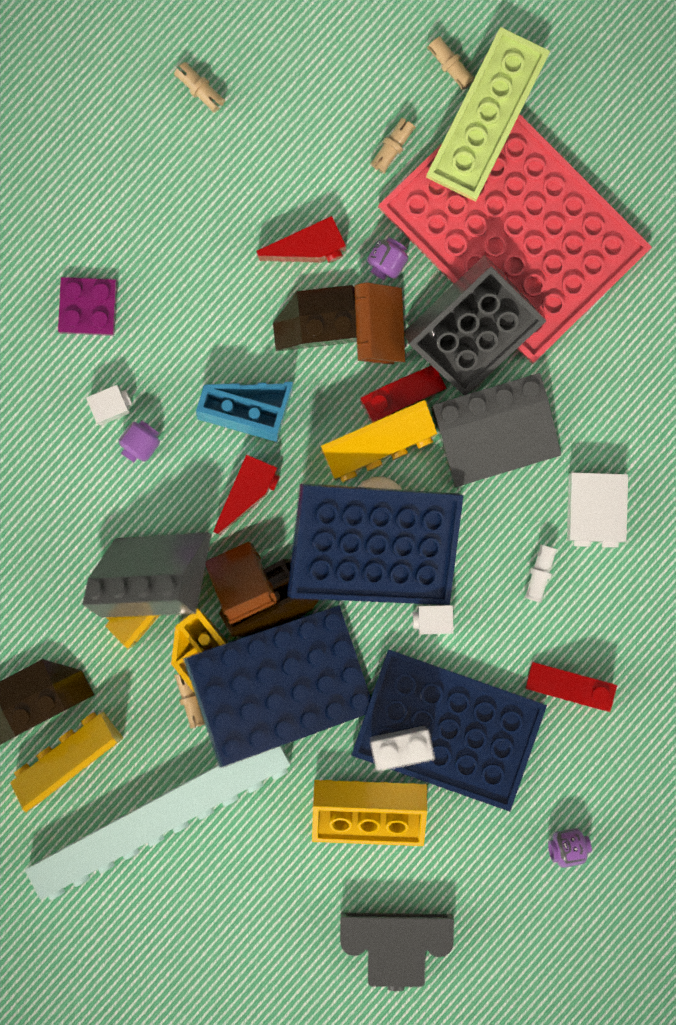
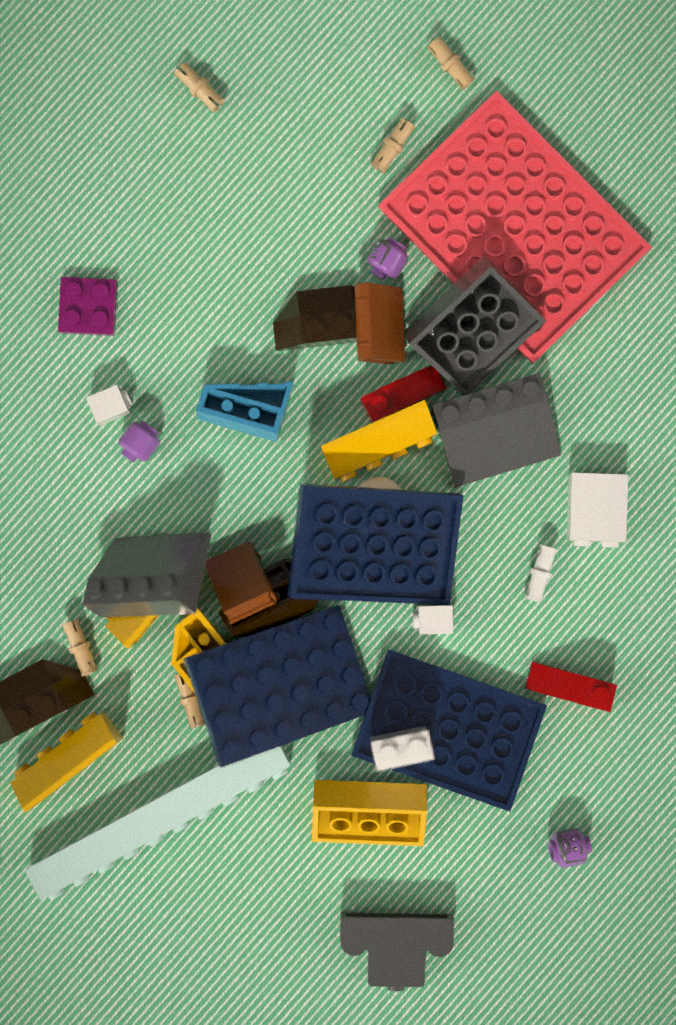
(79, 647): none -> tan pin
(249, 488): red slope -> none
(312, 244): red slope -> none
(488, 114): yellowish green plate -> none

